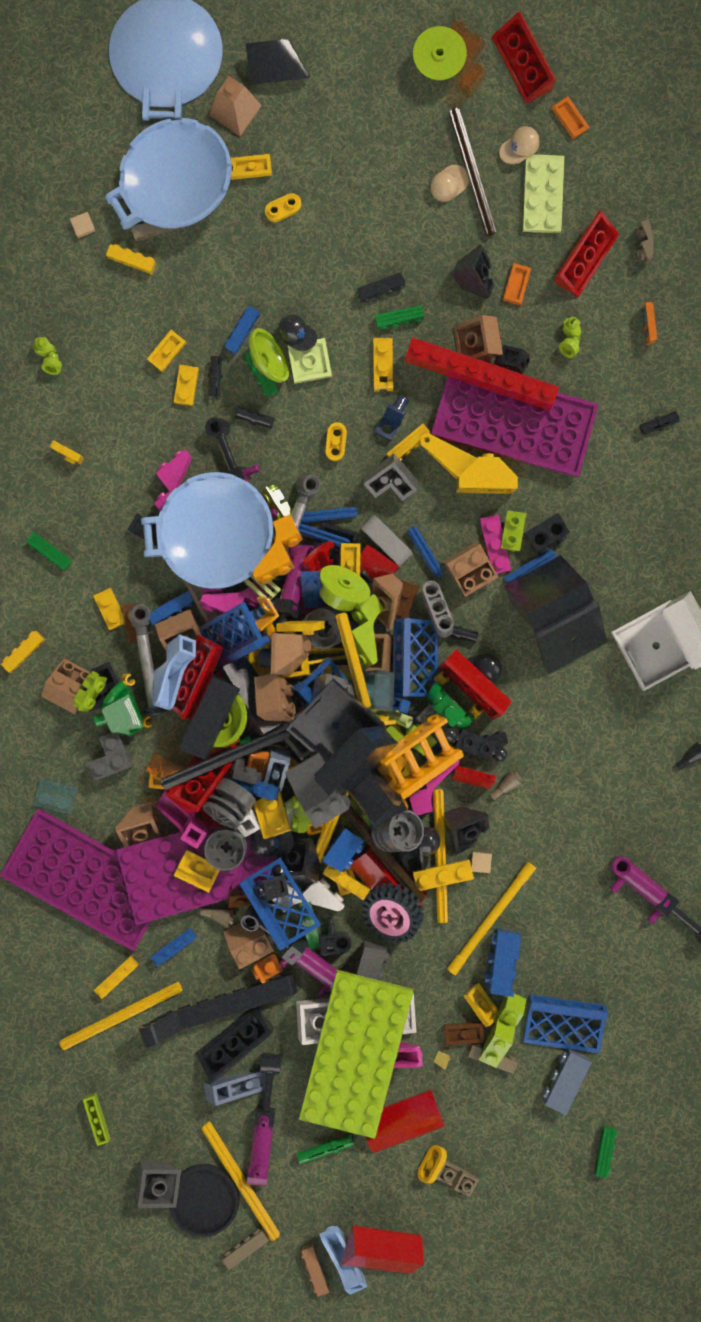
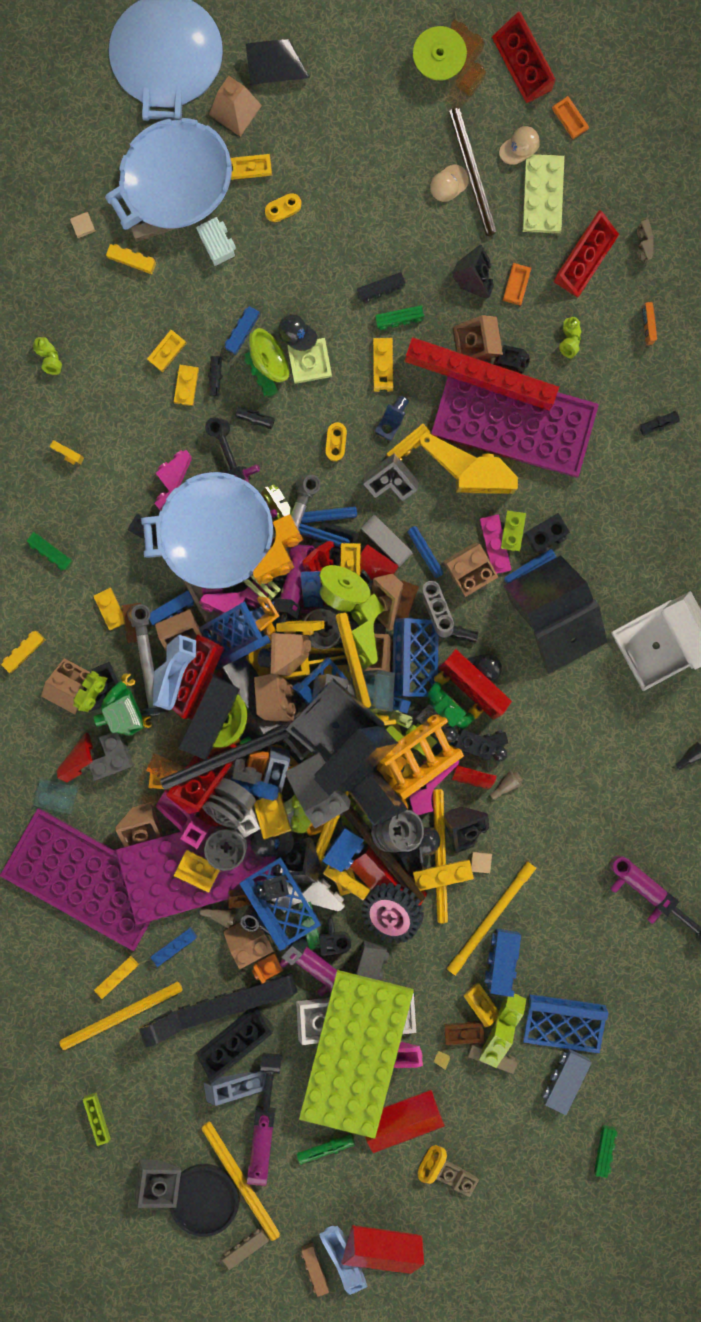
(76, 759): none -> red slope
(215, 241): none -> light aqua brick

